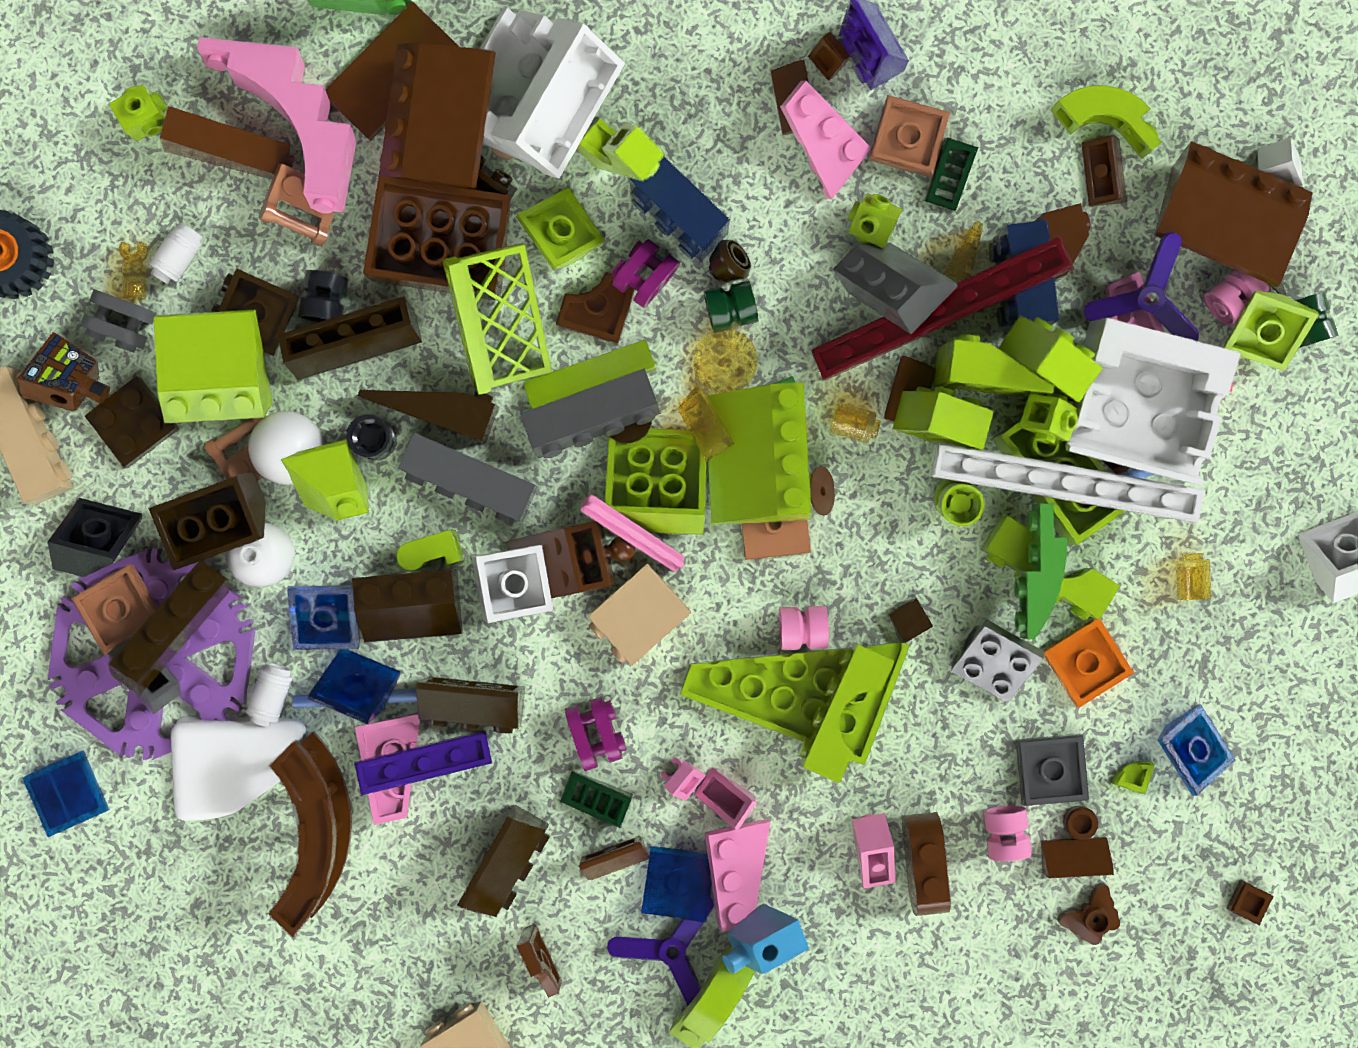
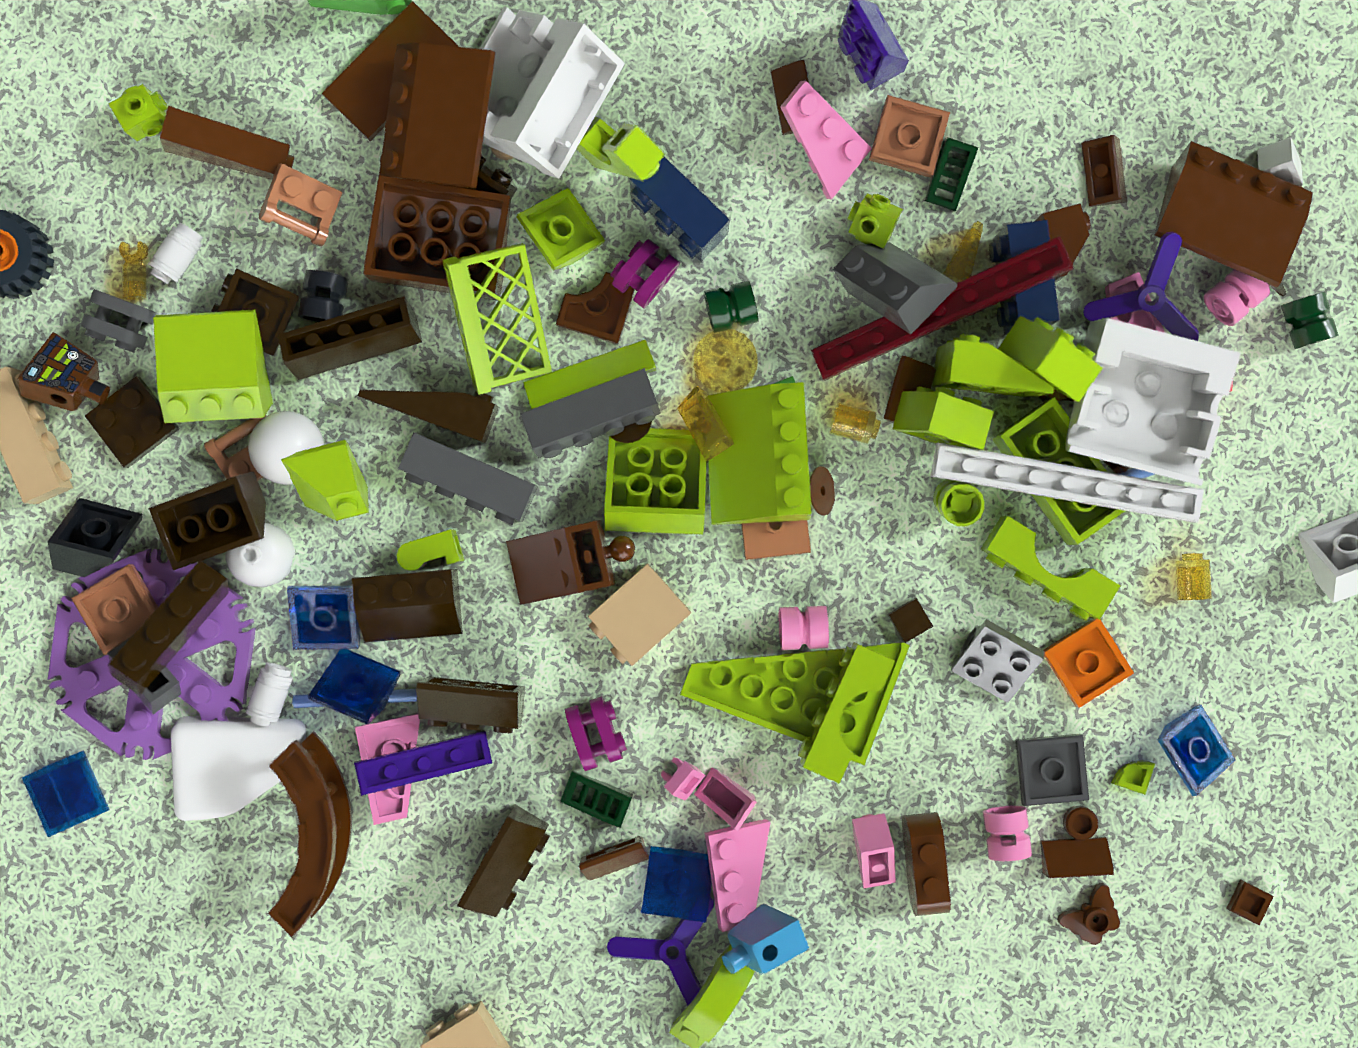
(277, 77): bright pink arch -> none
(371, 437): black wheel -> none
(512, 583): white slope -> none
(538, 960): reddish brown tile -> none
(632, 533): bright pink axle -> none
(729, 262): dark brown cone -> none
(829, 56): reddish brown tile -> none
(1041, 586): bright green slope -> none
(1049, 417): lime brick -> none
(1109, 107): lime arch -> none
(1271, 329): lime slope -> none

